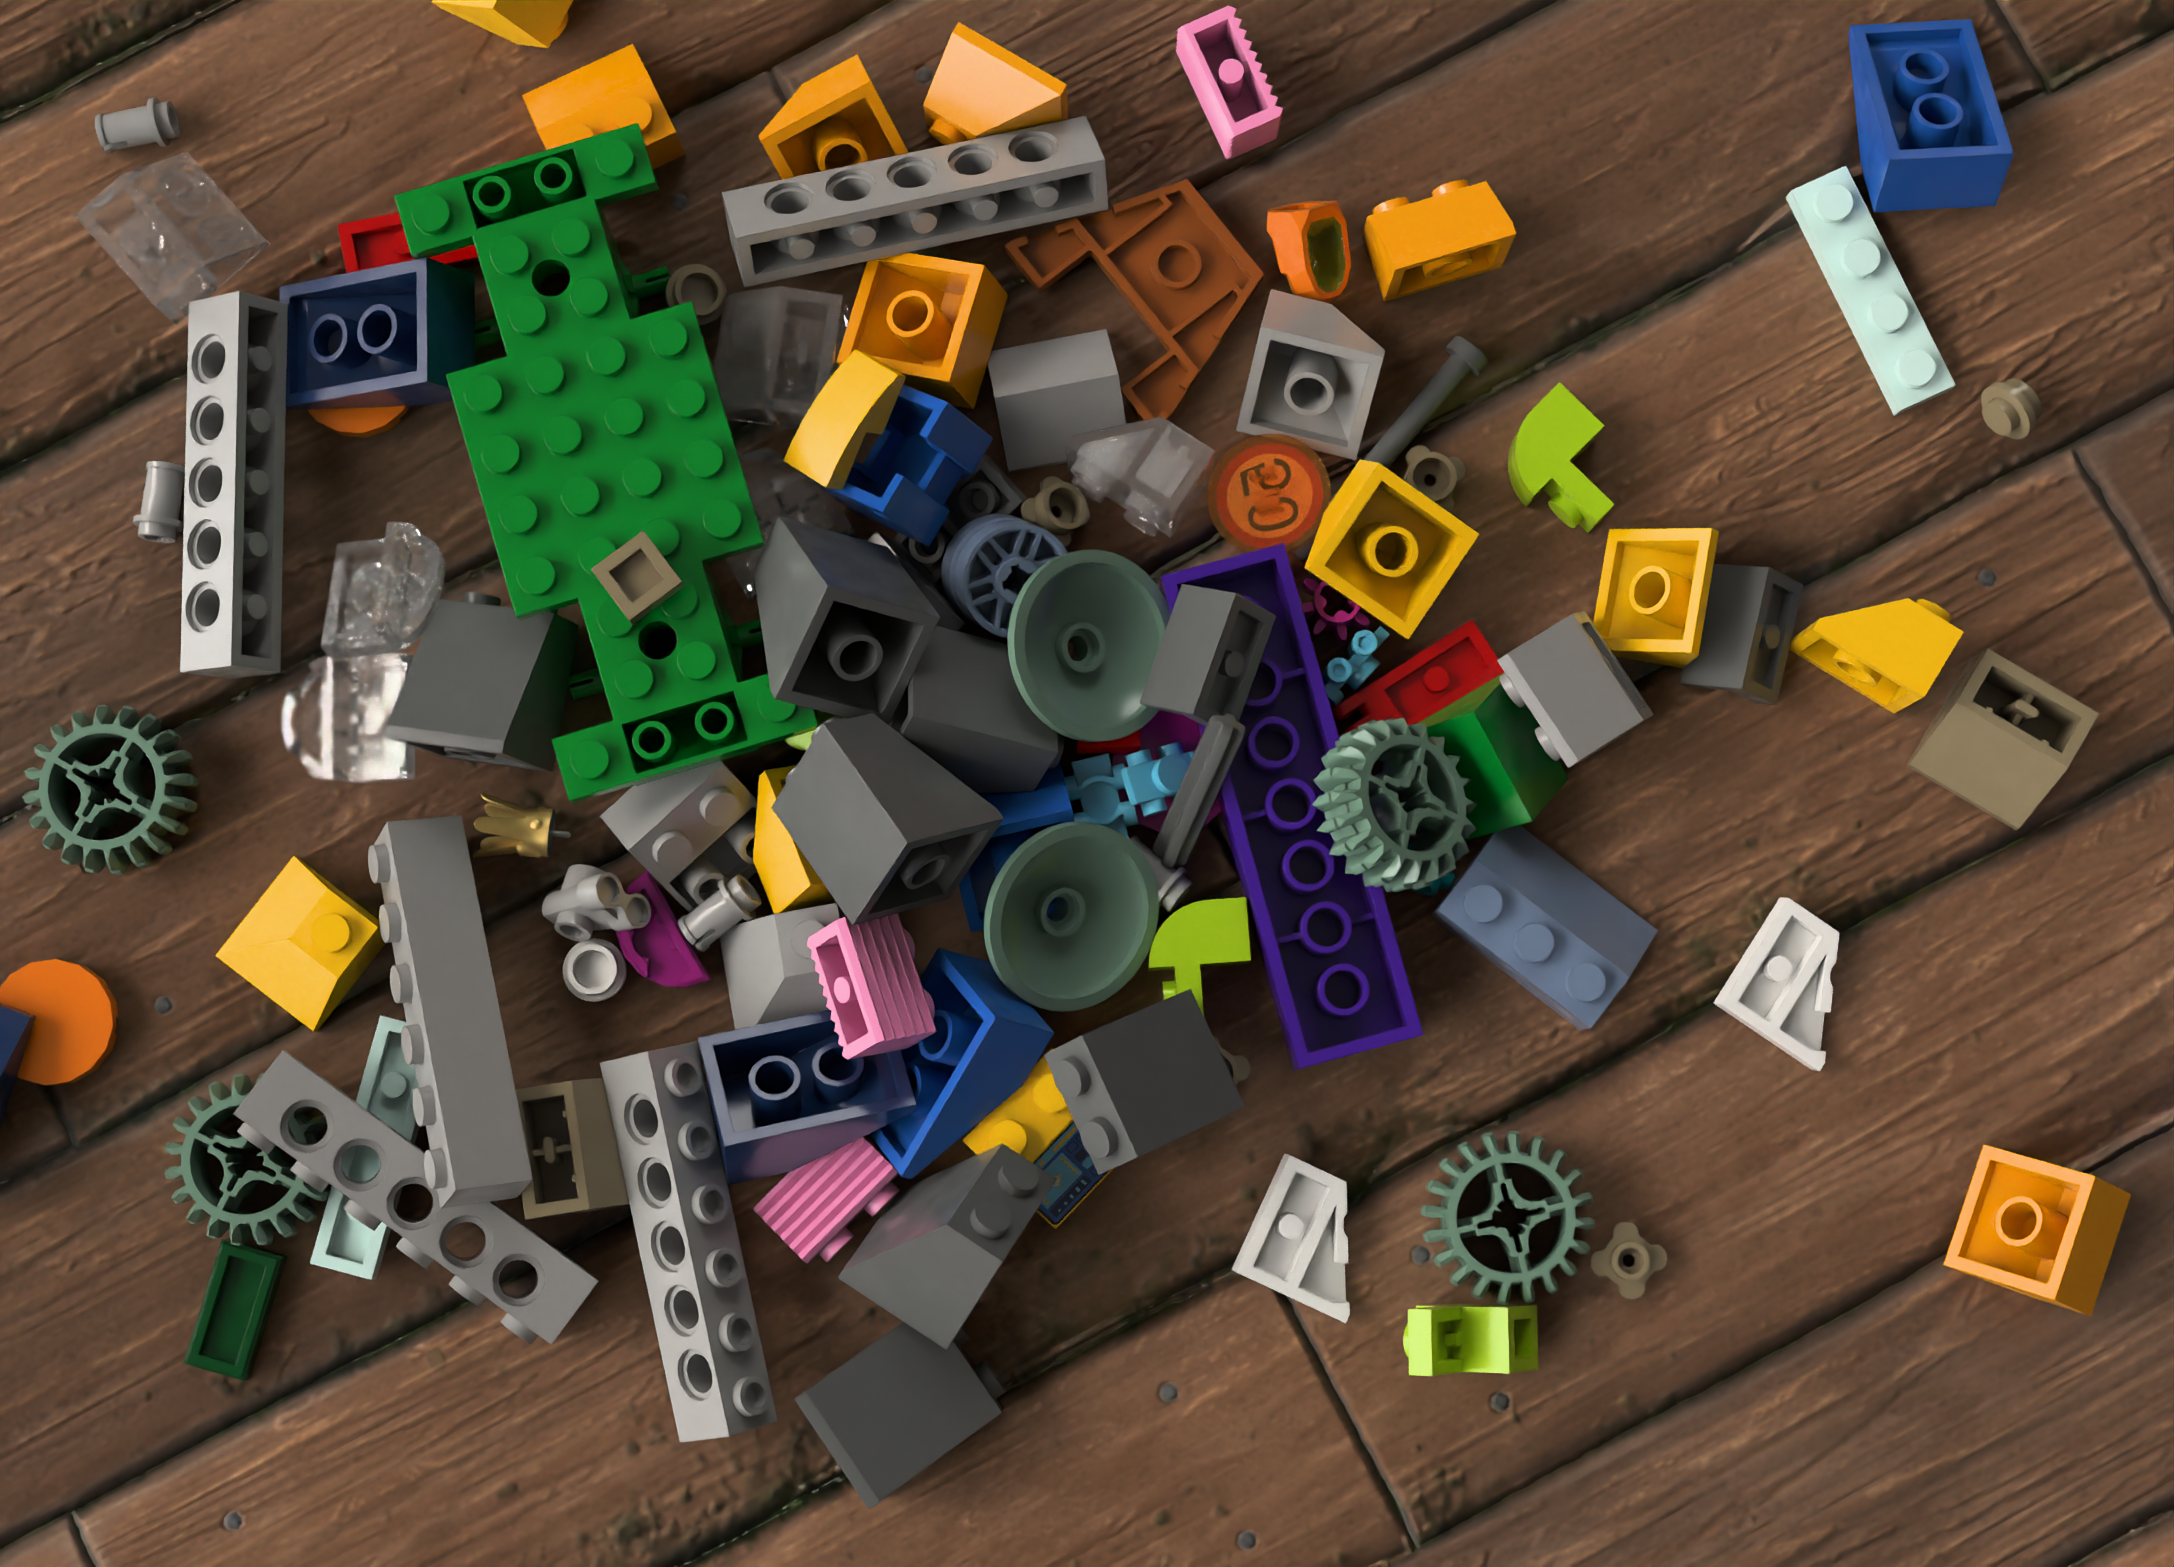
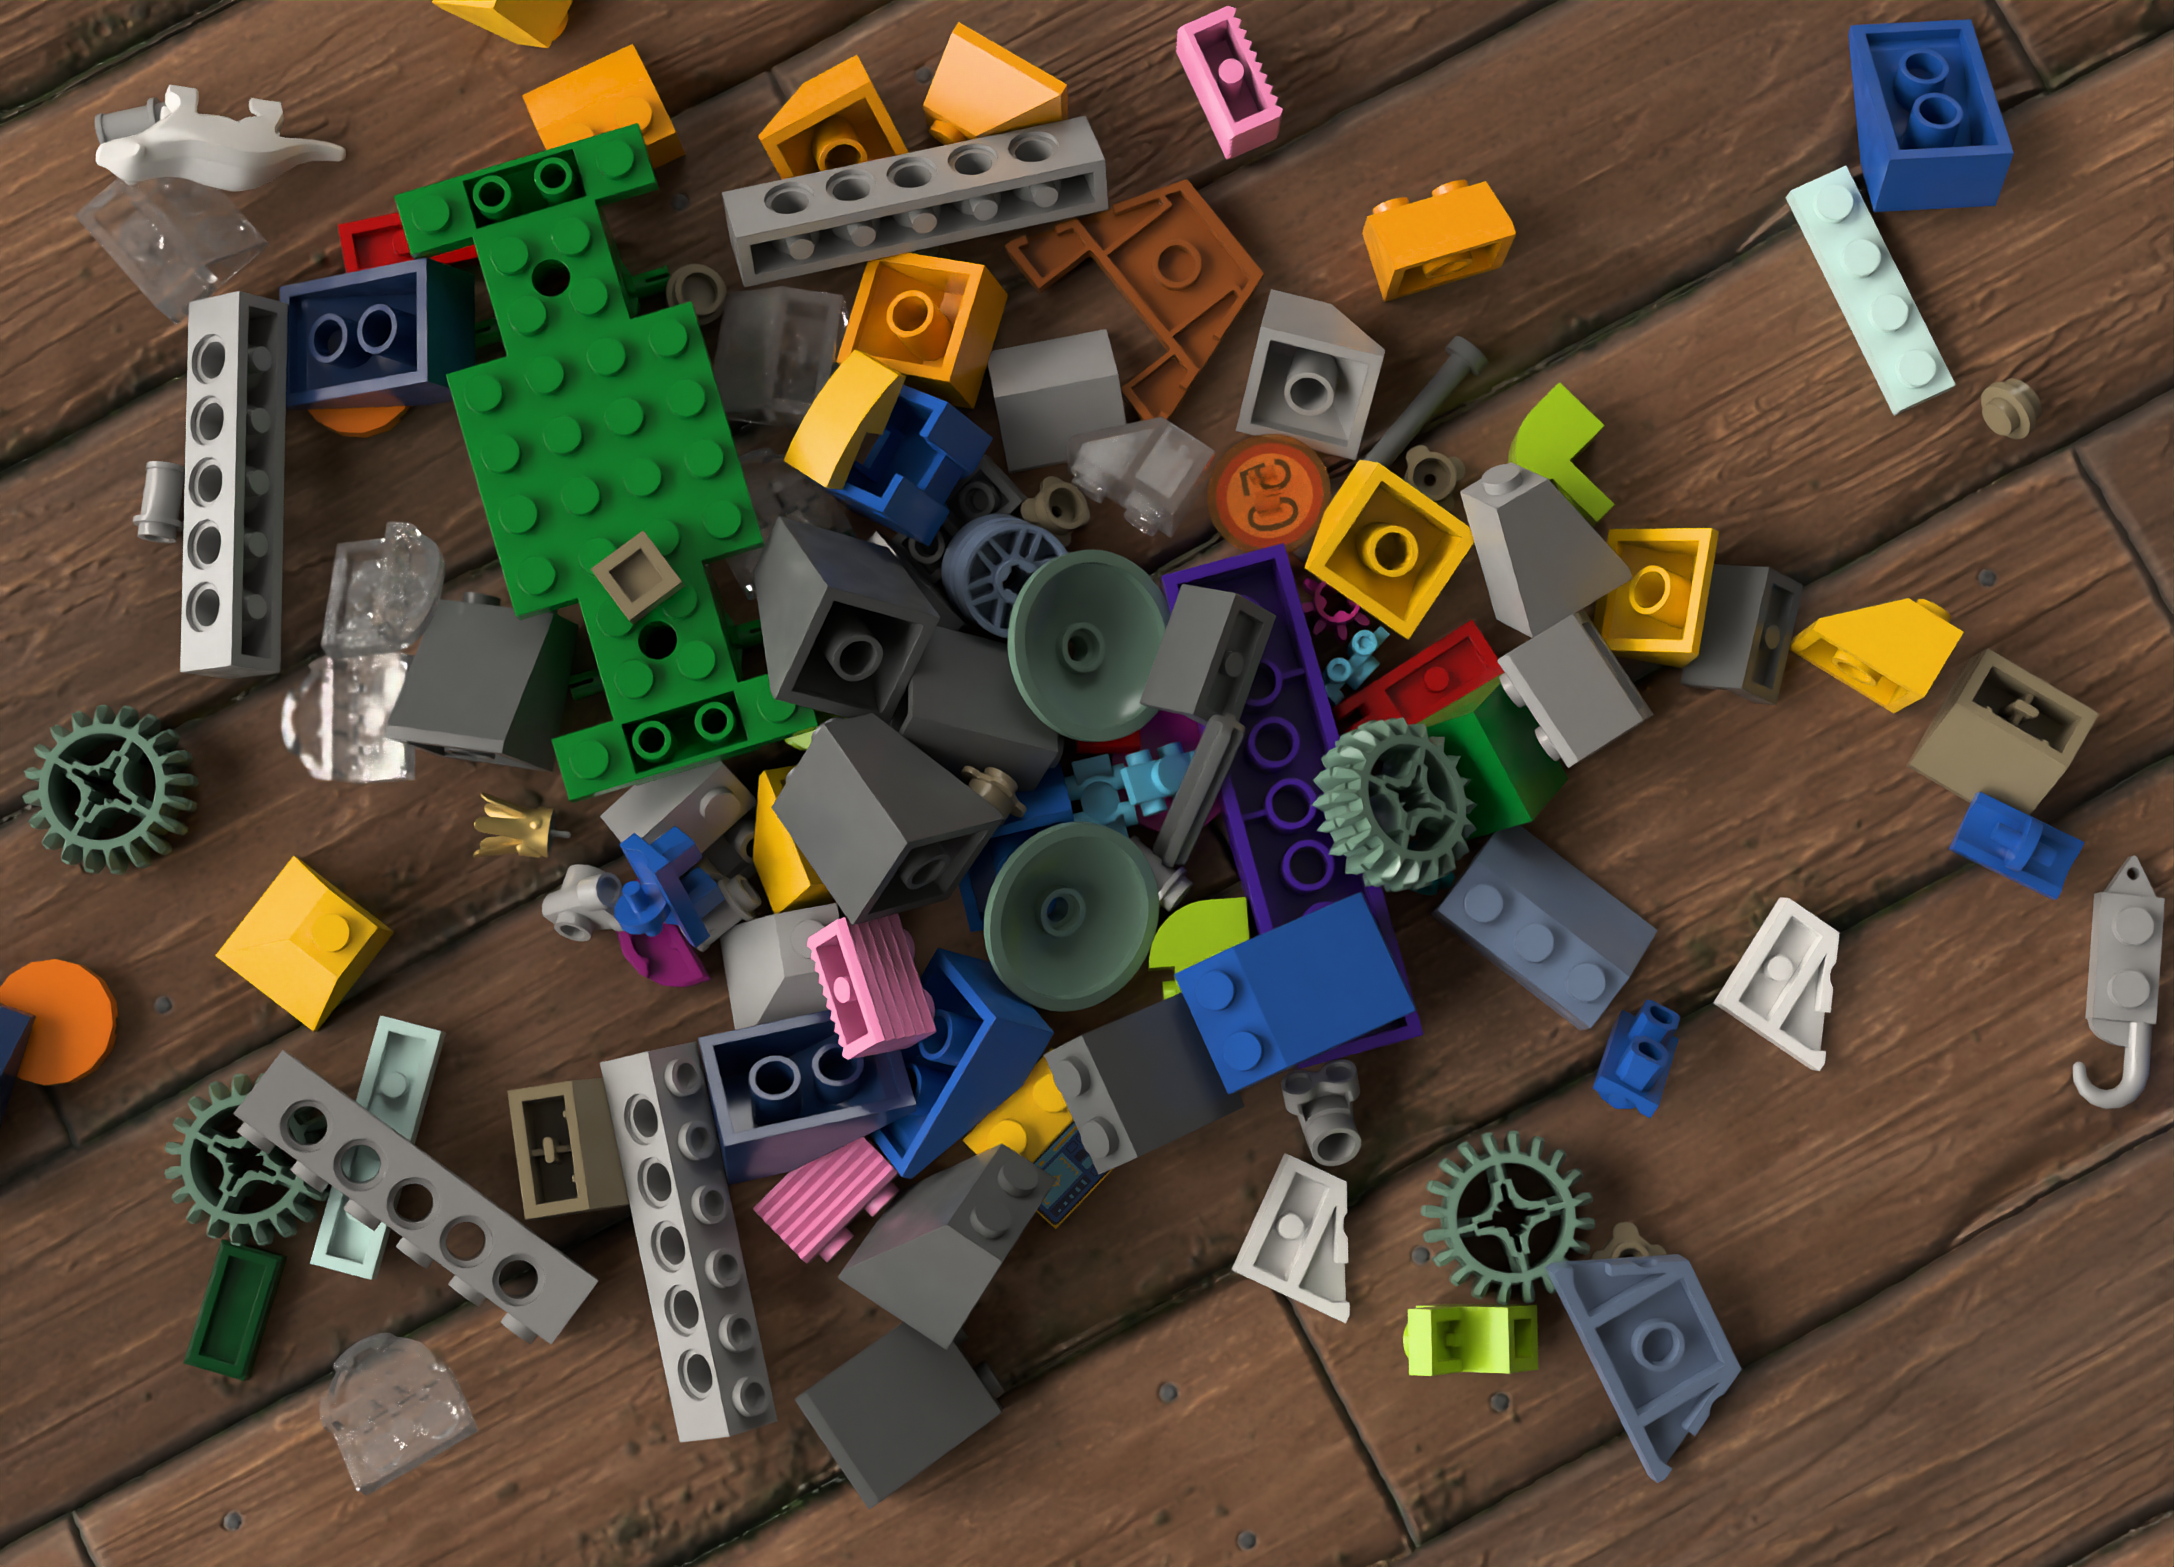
(212, 147): none -> white animal
(392, 1409): none -> clear slope
(450, 1012): light grey brick -> none
(594, 970): white plate -> none
(661, 893): none -> blue hips
(995, 788): none -> dark tan plate
(1295, 992): none -> blue slope
(1311, 248): orange rock -> none
(1325, 1109): none -> light grey plate
(1536, 550): none -> light grey slope
(1638, 1058): none -> blue hips
(1650, 1346): none -> sand blue wing
(2016, 845): none -> blue hips
(2037, 1229): light orange slope -> none
(2124, 980): none -> light grey plate

